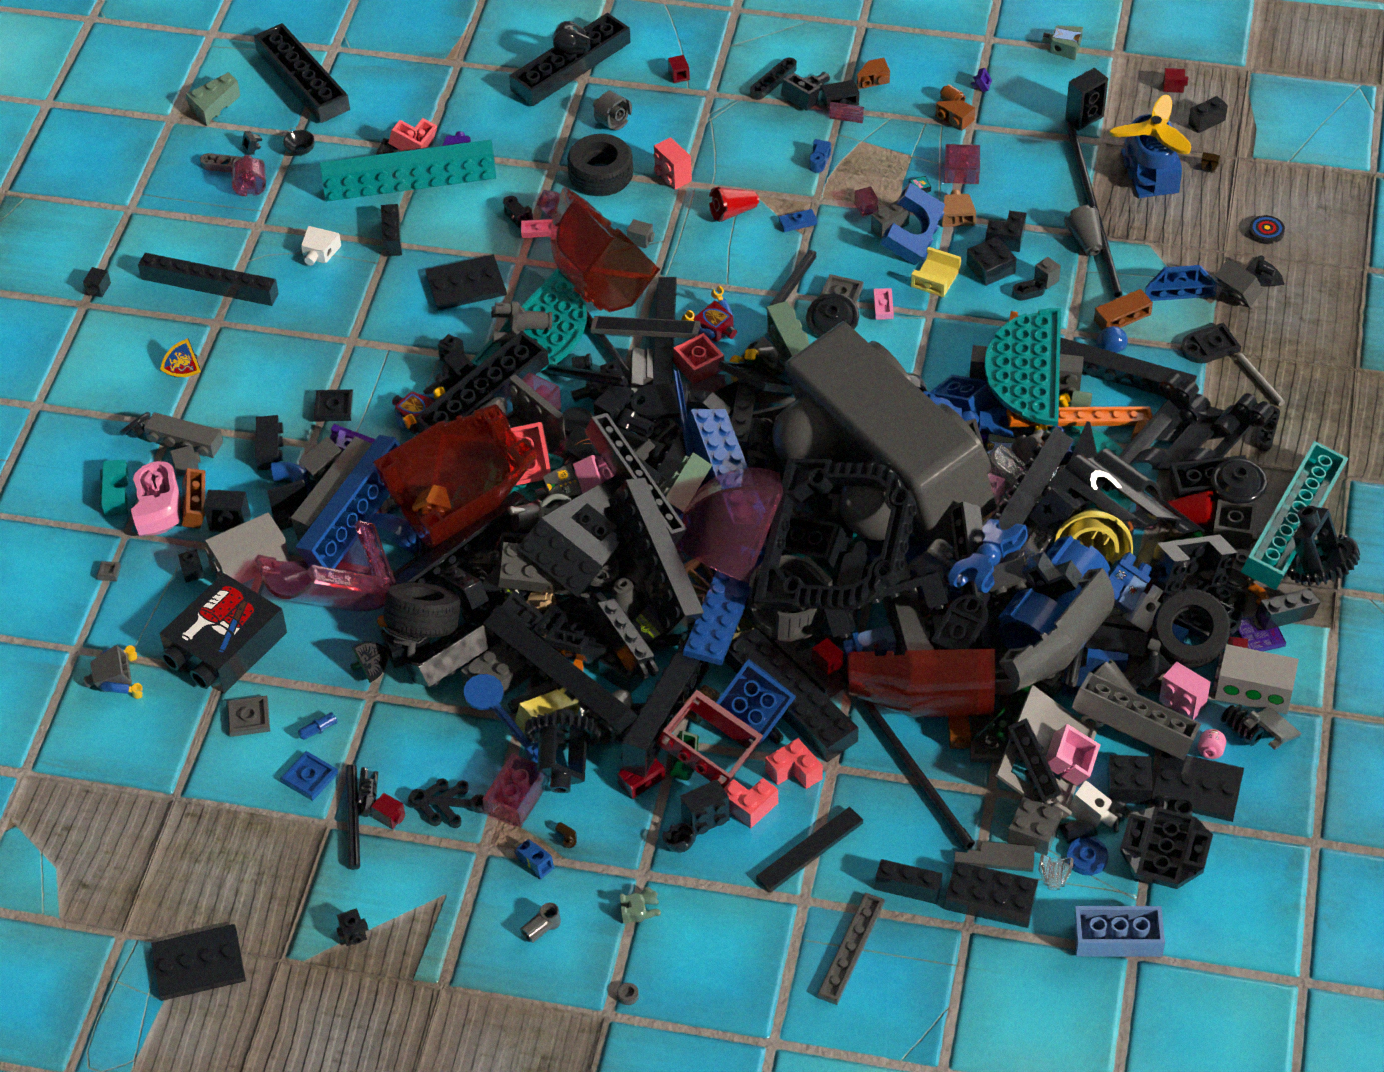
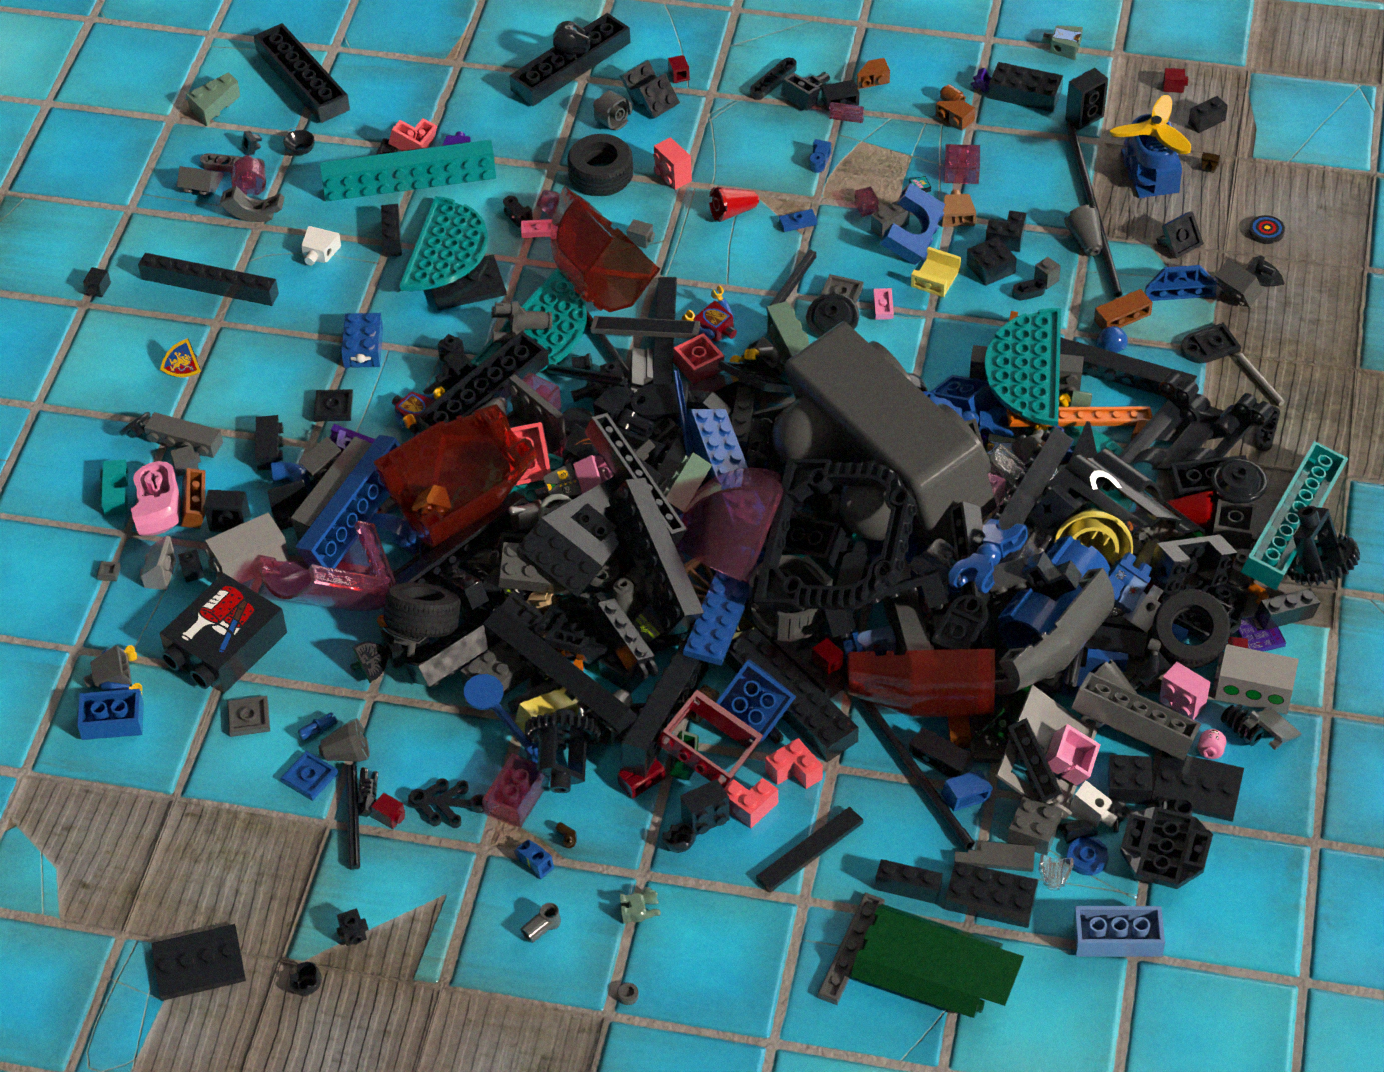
(110, 714): none -> blue brick
(159, 565): none -> light grey slope
(198, 179): none -> dark grey slope
(250, 209): none -> dark grey arch
(306, 979): none -> black hair
(346, 743): none -> dark grey cone
(362, 340): none -> blue piece
(447, 247): none -> teal plate
(649, 89): none -> black bracket
(935, 962): none -> dark green panel
(940, 754): none -> black brick
(966, 790): none -> blue brick
(1025, 86): none -> black brick
(1140, 538): none -> dark grey hinge
(1181, 235): none -> black bracket

